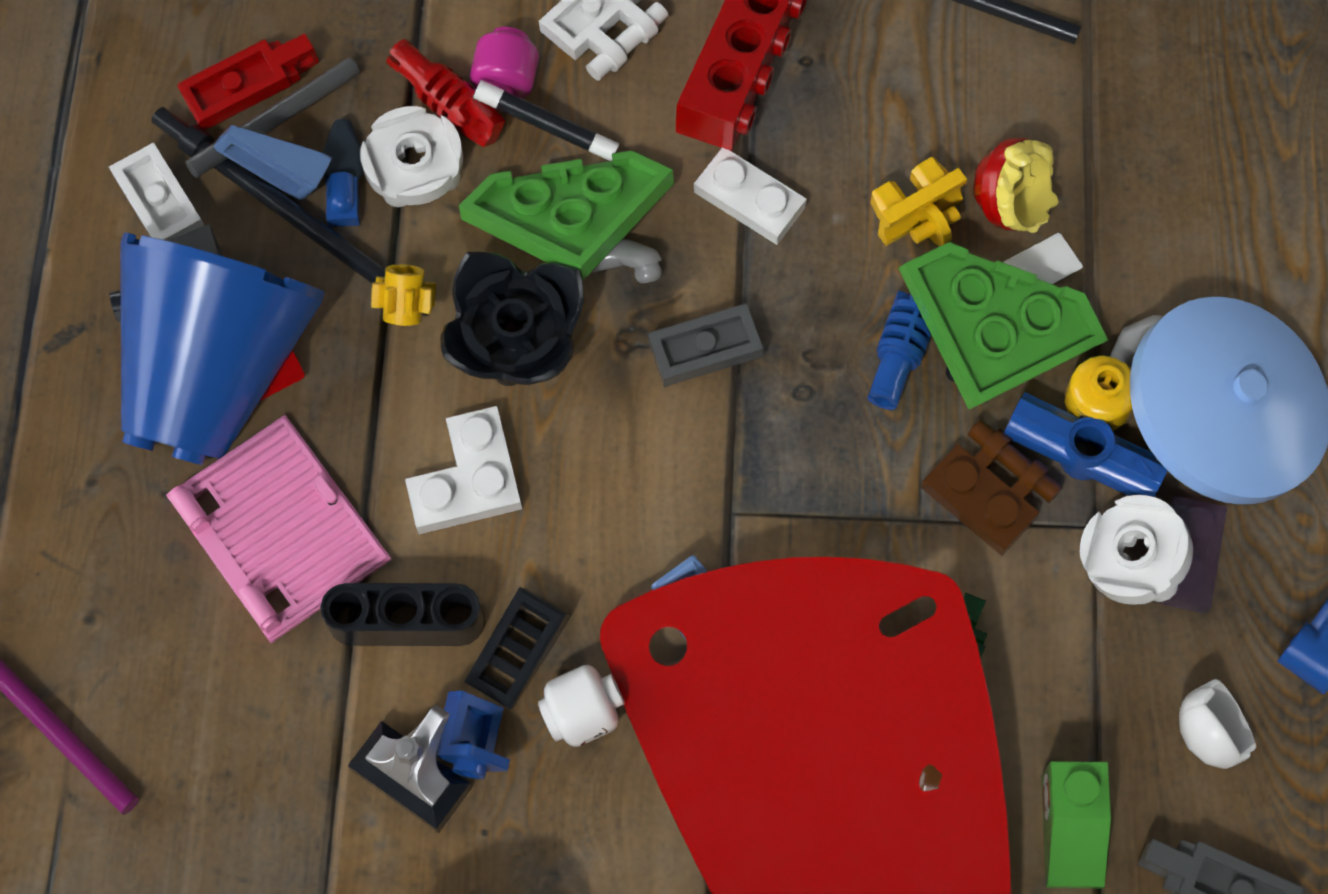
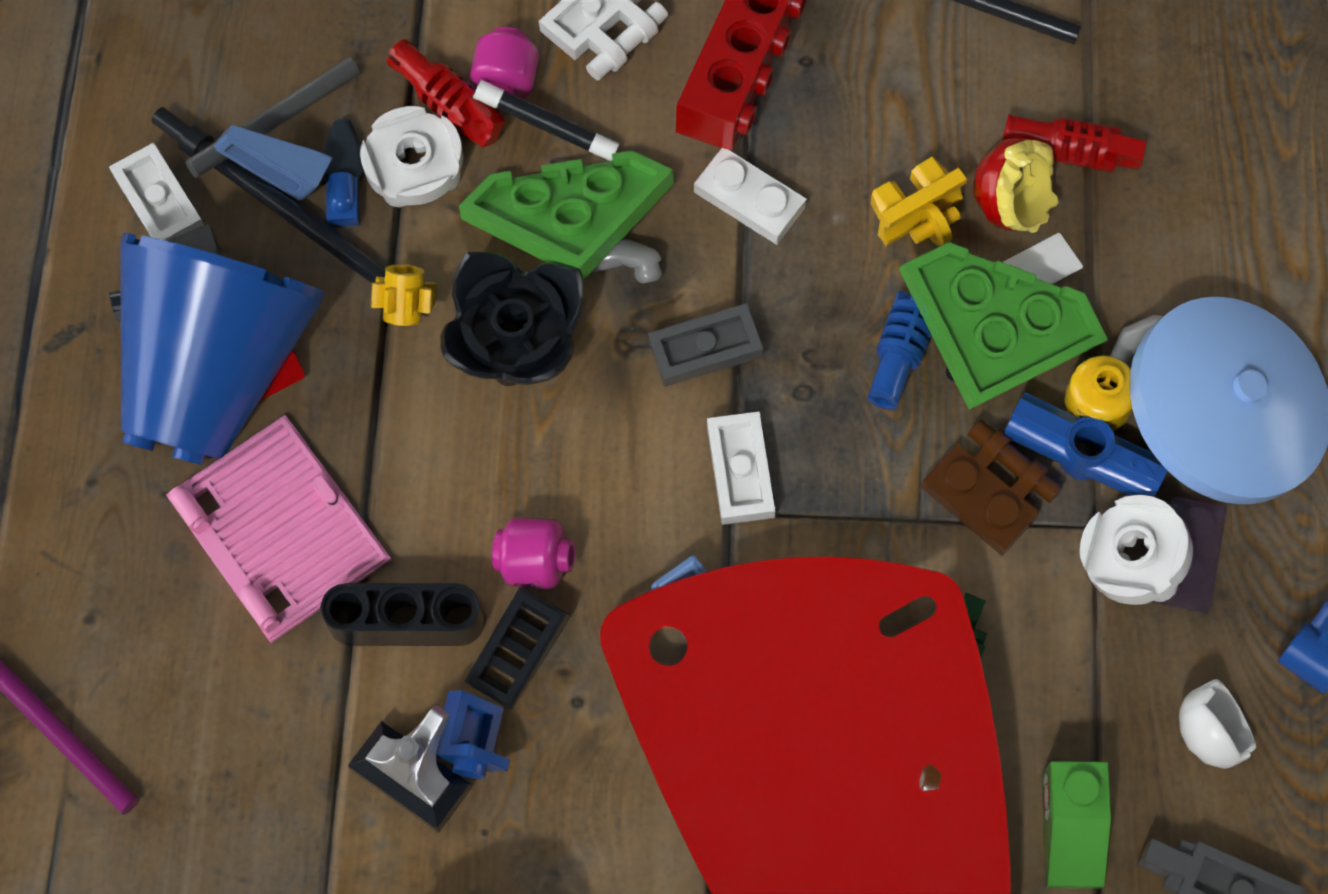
(246, 79): red hinge -> none
(478, 485): white plate -> none
(532, 552): none -> dark pink head
(581, 705): white head -> none
(740, 468): none -> white plate
(1080, 142): none -> red hinge

